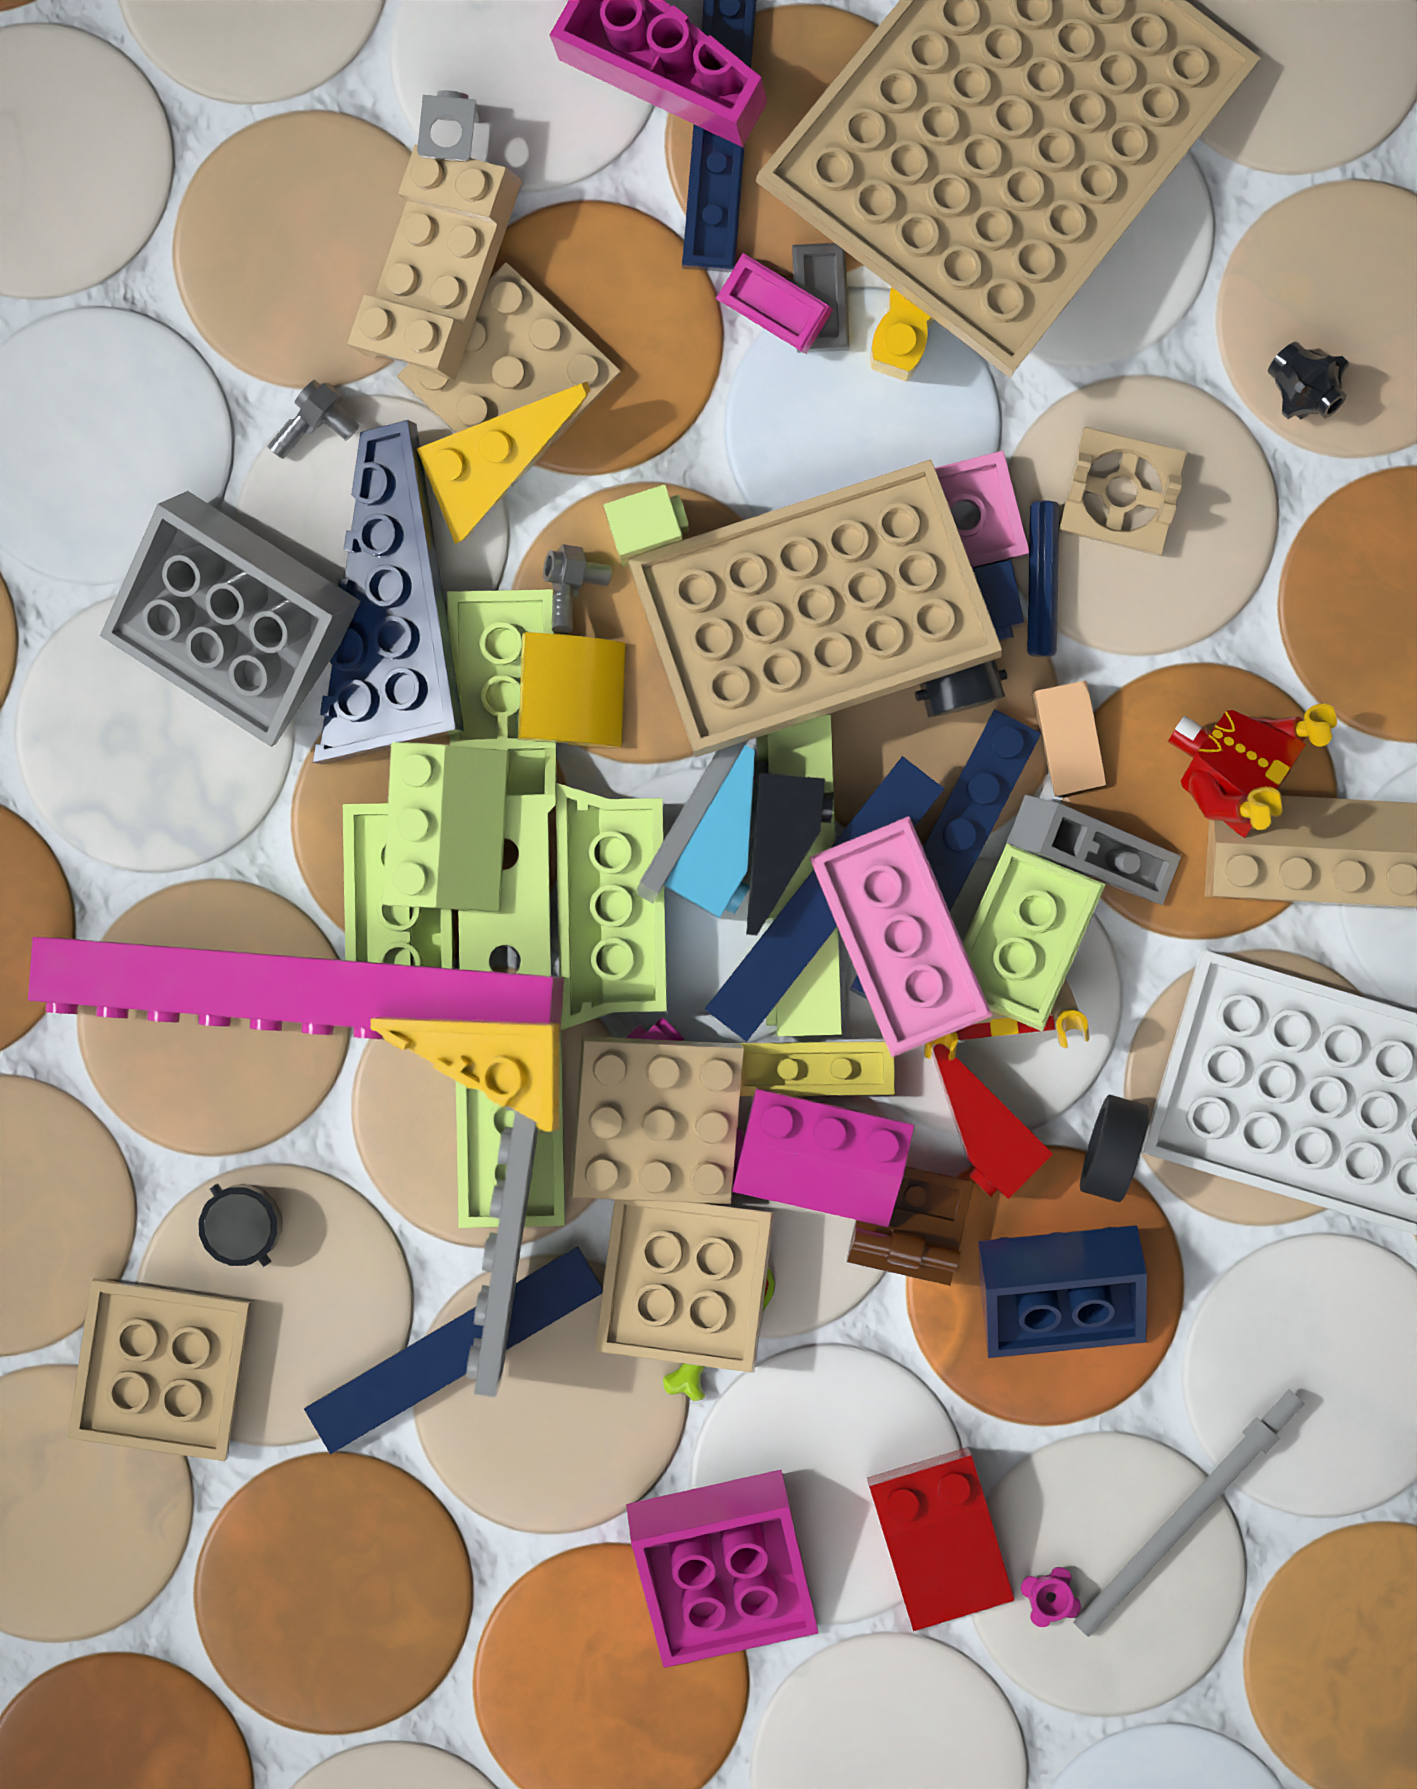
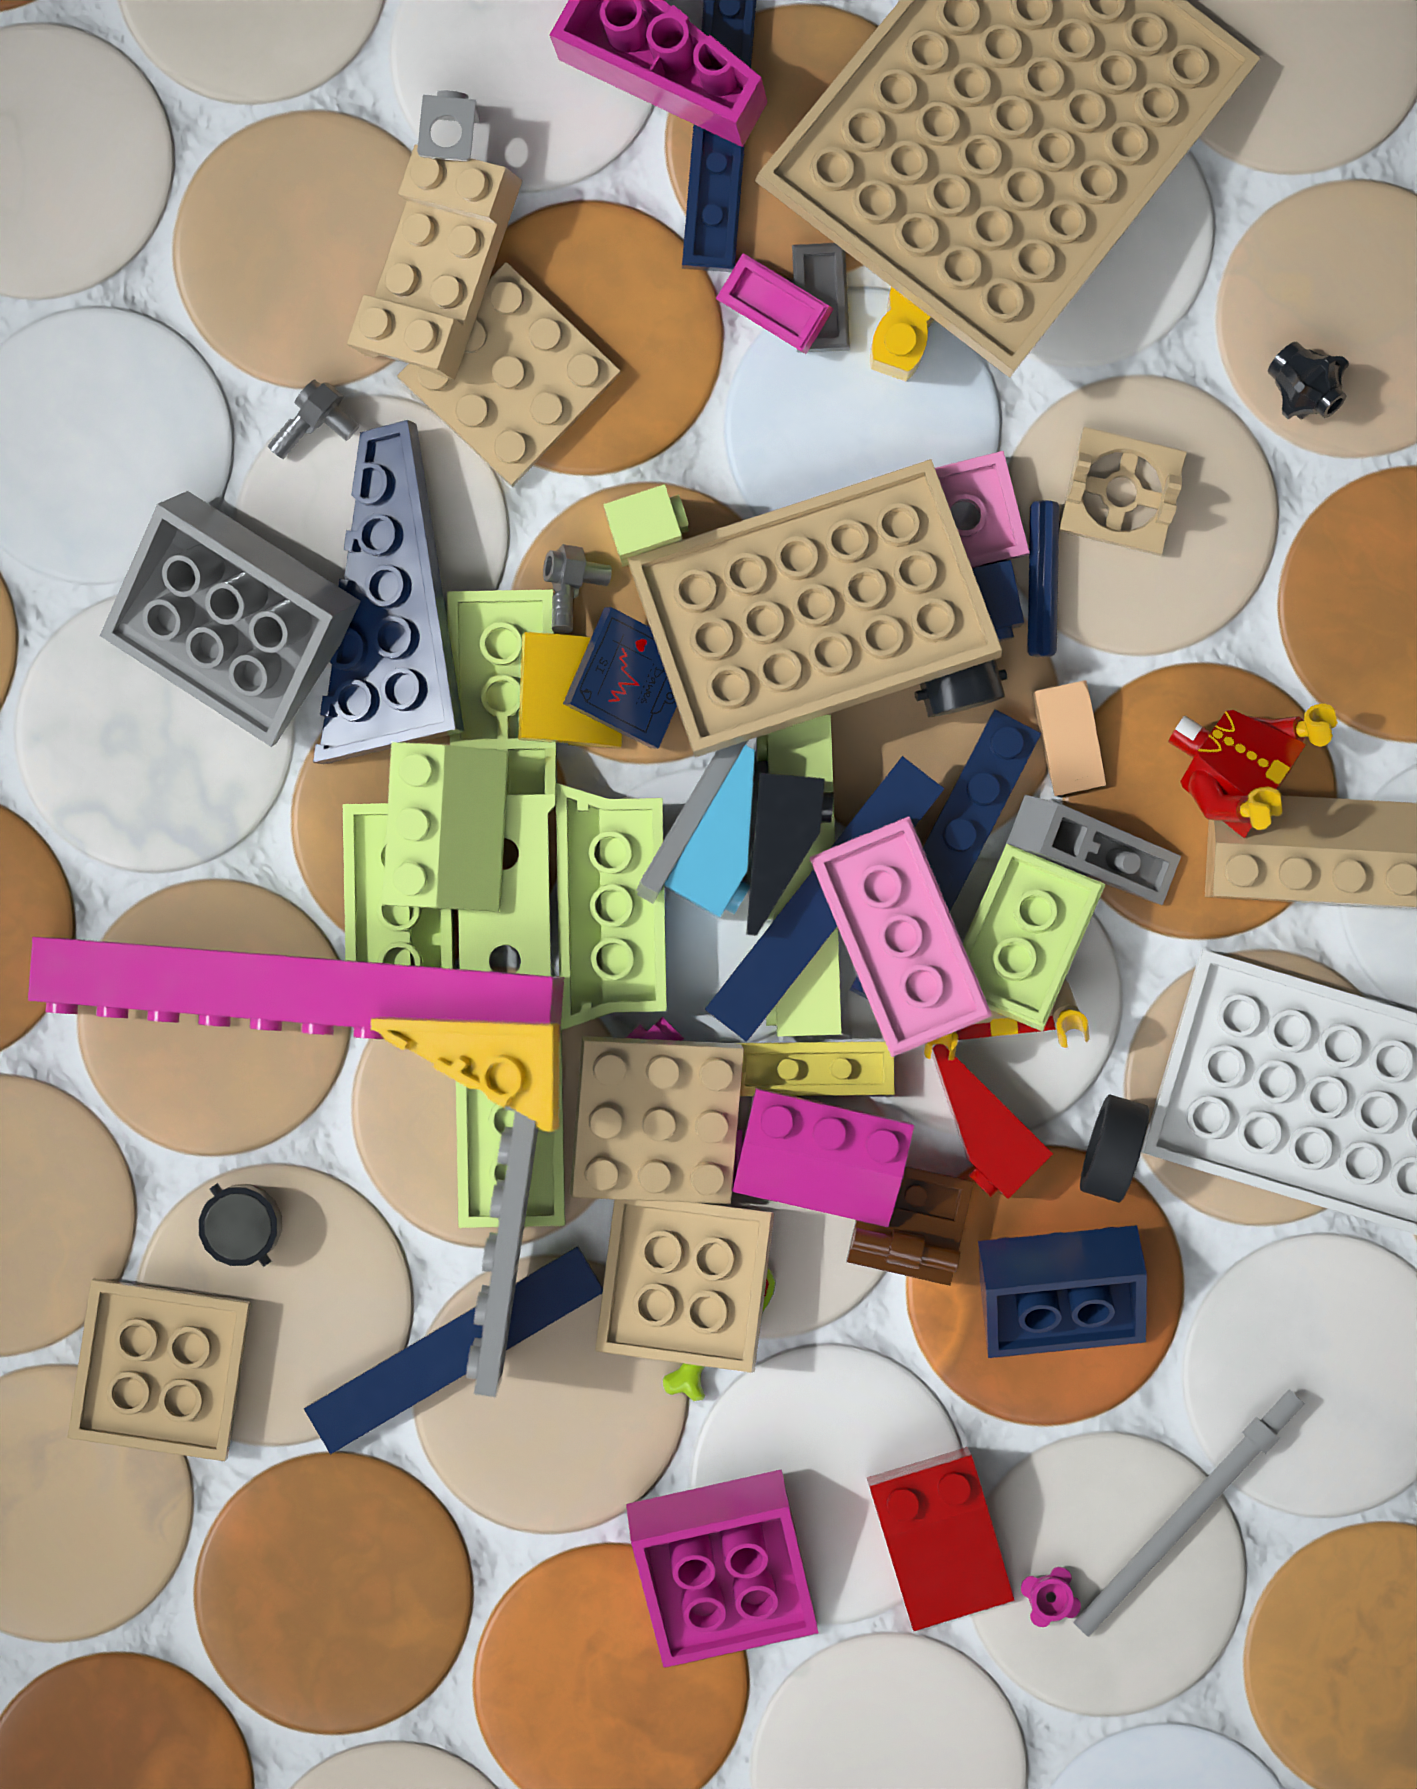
(480, 463): yellow wing -> none
(624, 680): none -> dark blue tile

